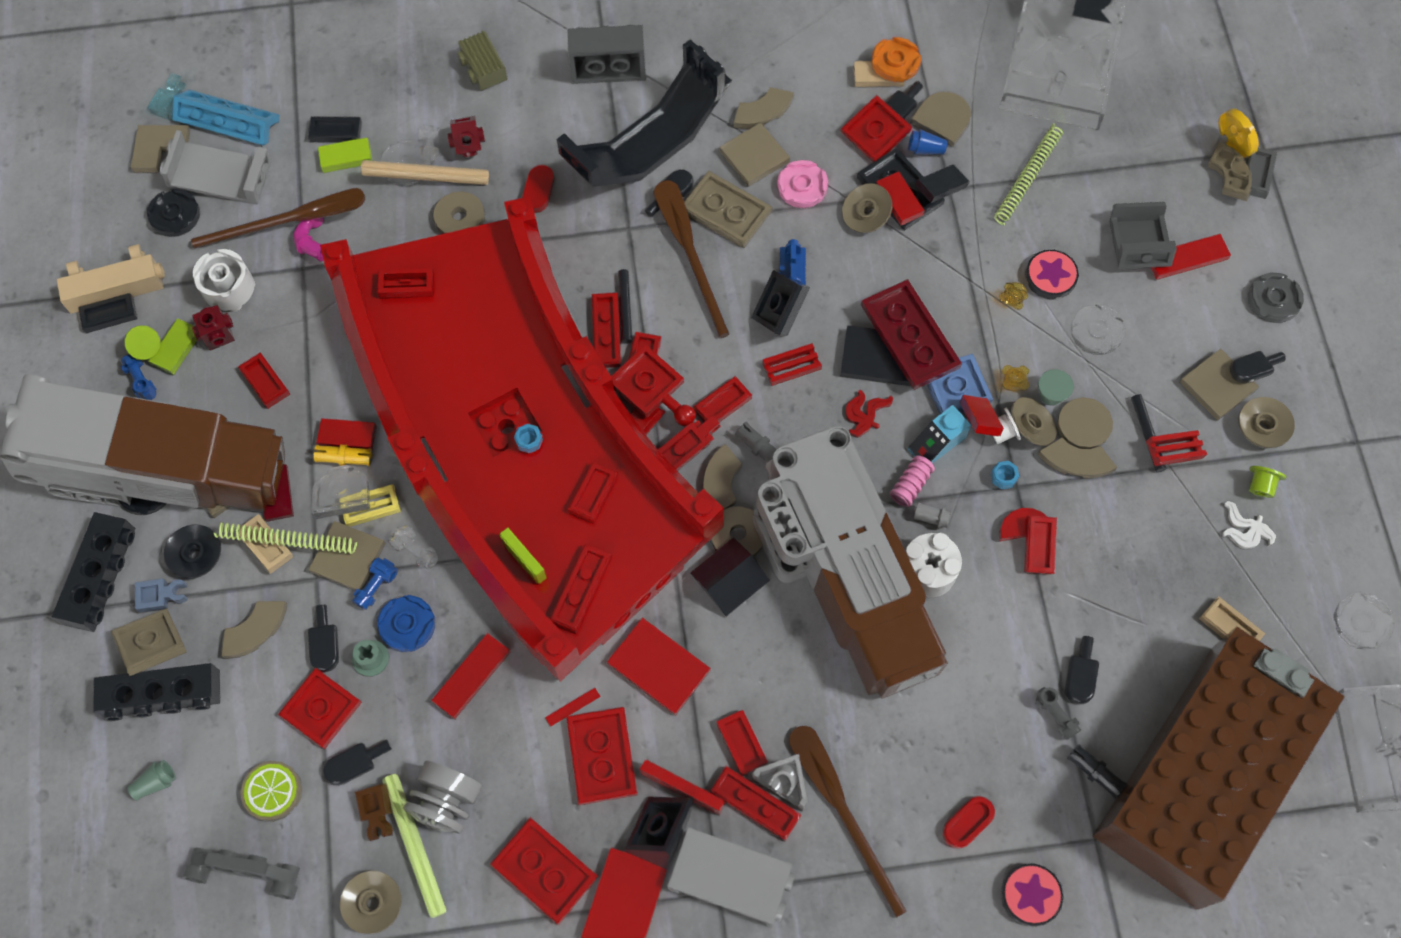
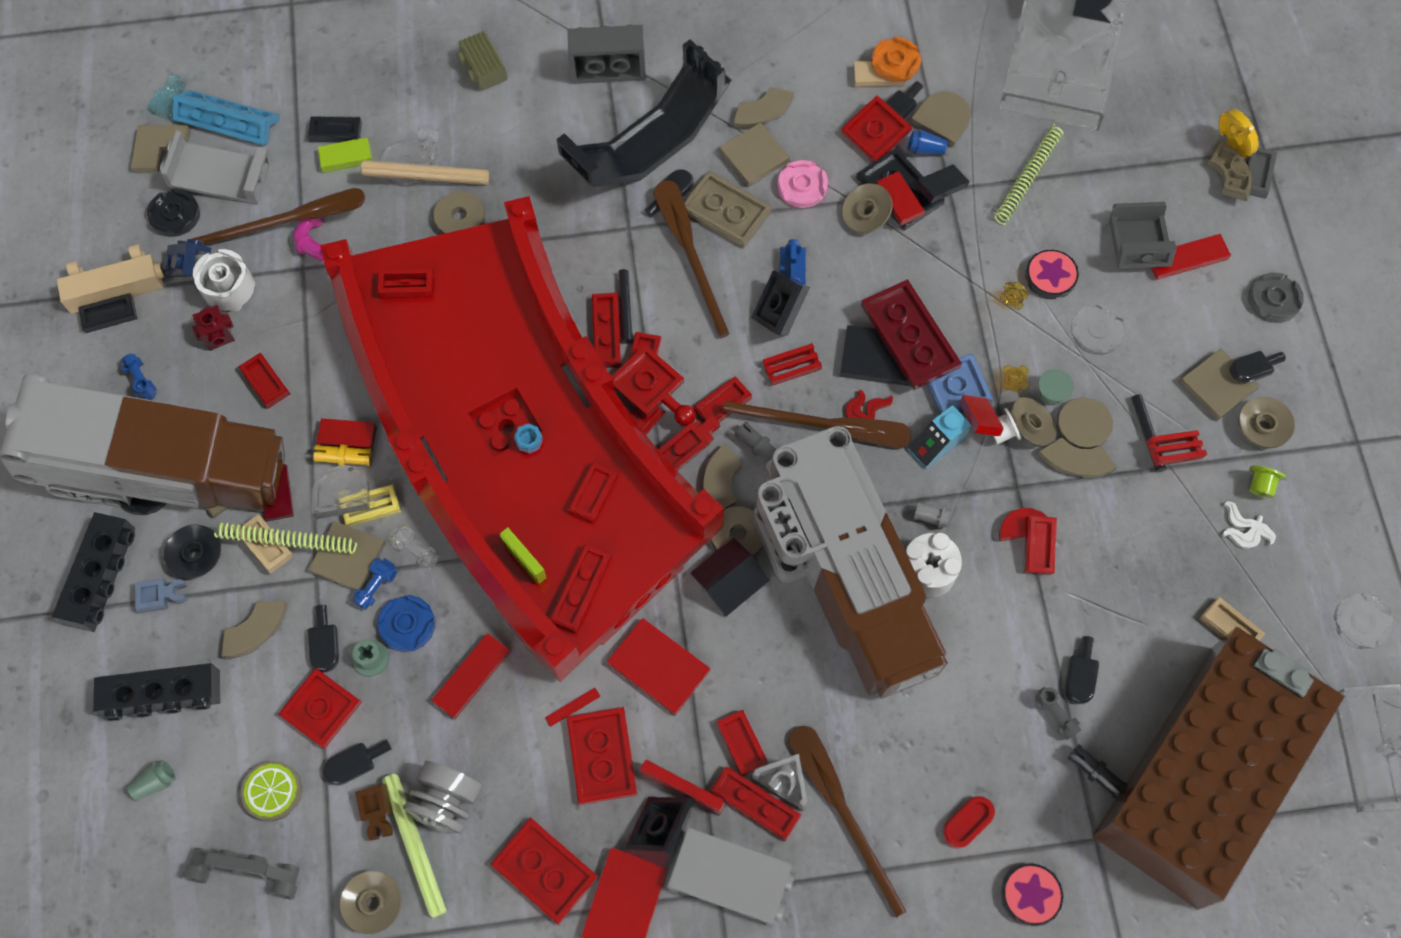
(142, 342): lime piece -> none
(148, 641): dark tan plate -> none
(174, 347): lime tile -> none
(181, 257): none -> dark blue bracket
(466, 127): dark red brick -> none
(539, 187): red tile -> none
(871, 431): none -> reddish brown piece
(912, 481): bright pink piece -> none
(1005, 475): dark azure tile -> none

